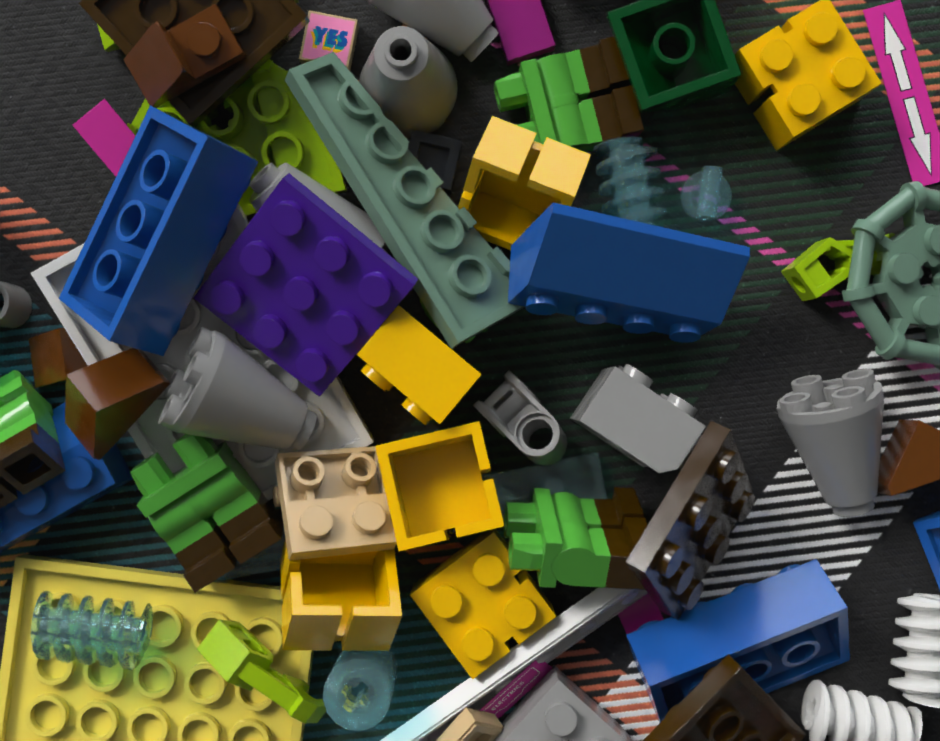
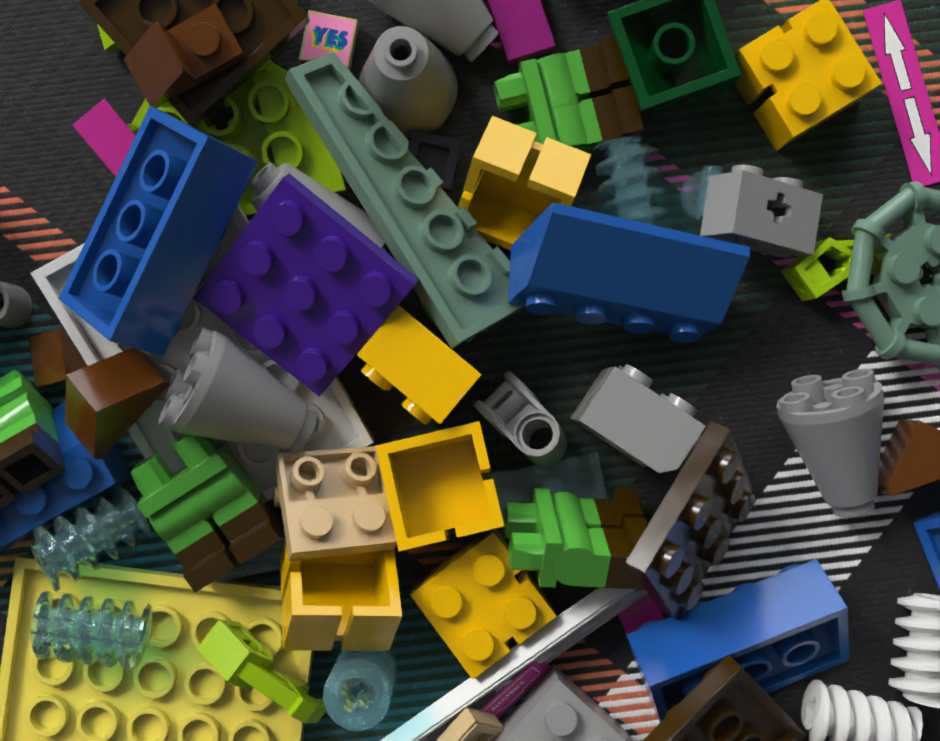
(88, 536): none -> clear light blue piece
(761, 212): none -> light grey brick

